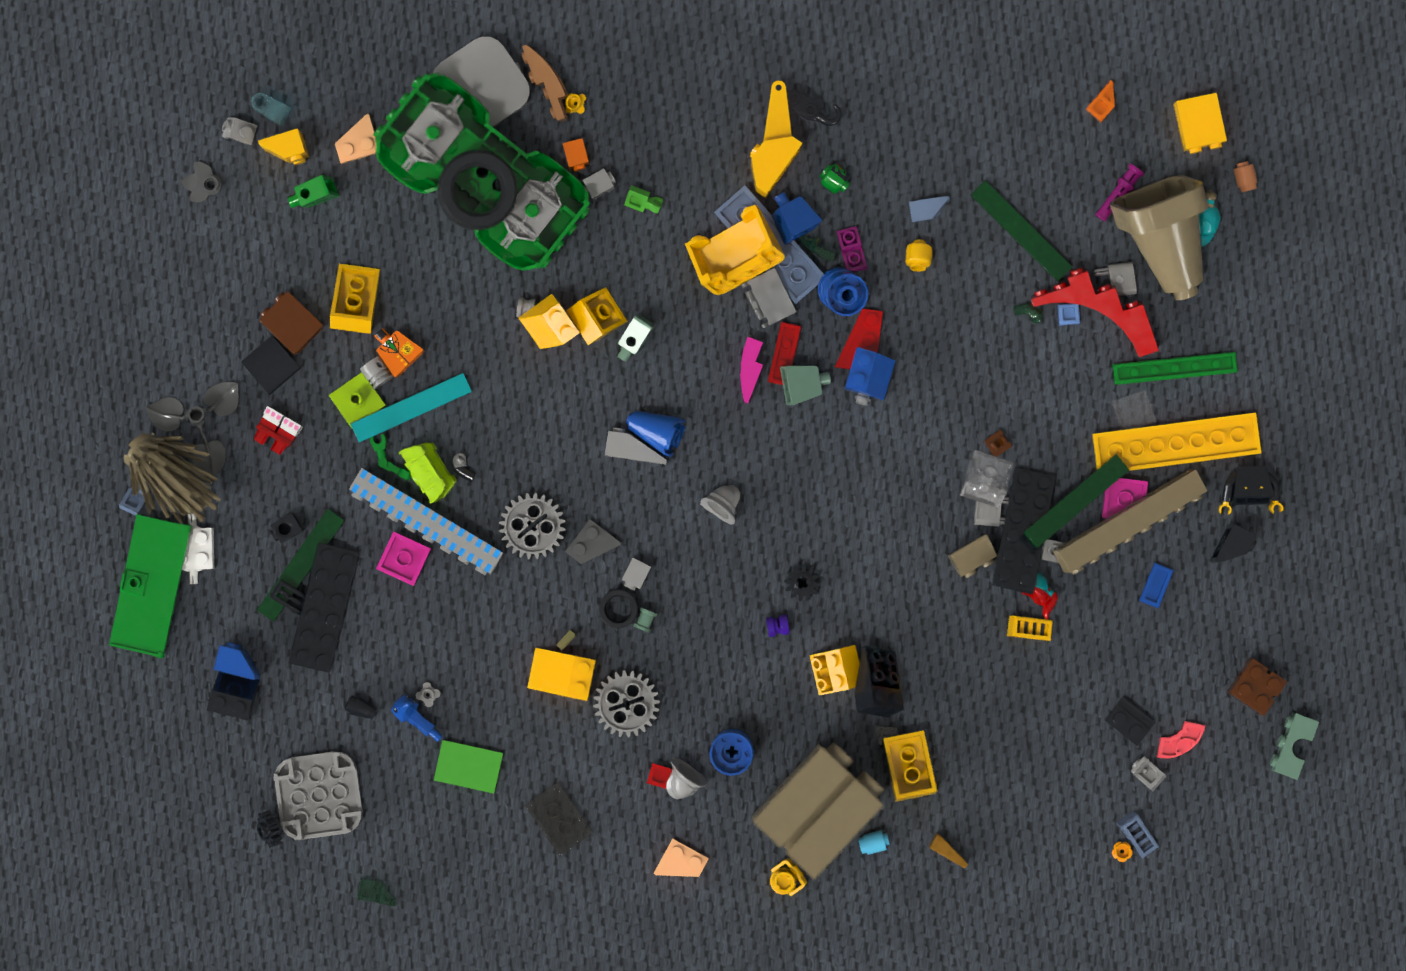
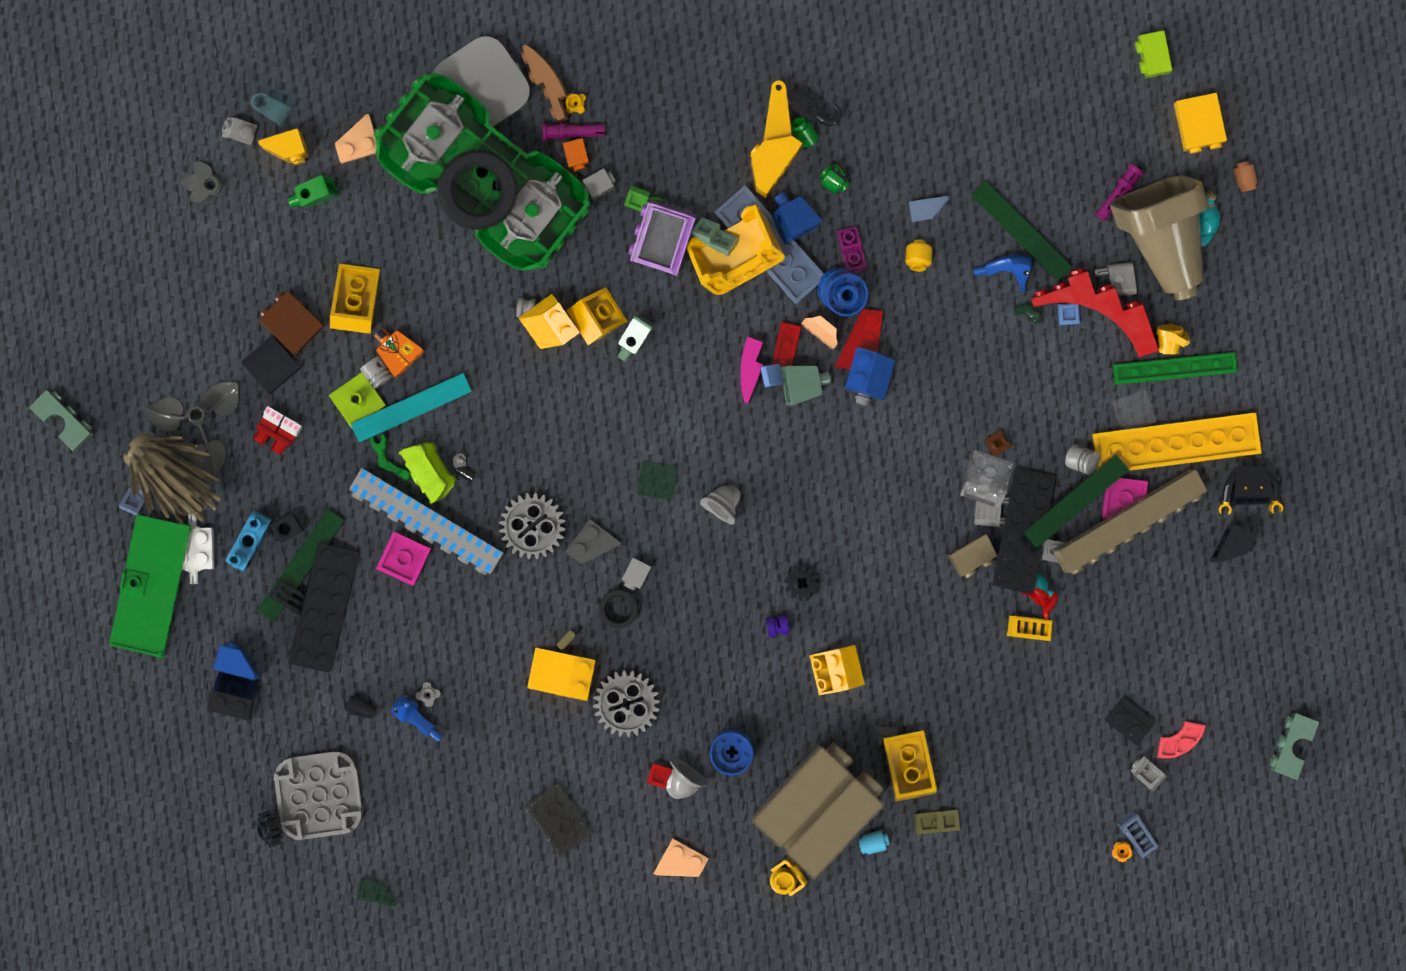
(75, 431): none -> sand green arch
(257, 527): none -> dark azure piece
(468, 766): bright green tile -> none
(561, 131): none -> magenta pin
(627, 447): light grey slope -> none
(645, 620): sand green bush -> none
(657, 481): none -> clear green piece
(658, 430): blue cone -> none
(662, 237): none -> window
(711, 235): none -> sand green slope
(769, 297): piece -> none
(772, 375): none -> medium blue tile
(804, 132): none -> green brick
(811, 245): clear green slope -> none
(822, 330): none -> light nougat slope
(878, 683): black slope -> none
(936, 822): none -> olive slope
(942, 847): pearl gold slope -> none
(1017, 264): none -> blue animal
(1082, 459): none -> light grey piece
(1103, 103): orange tile -> none
(1153, 54): none -> lime brick
(1156, 585): blue tile -> none
(1171, 338): none -> yellow piece
(1256, 687): reddish brown piece -> none

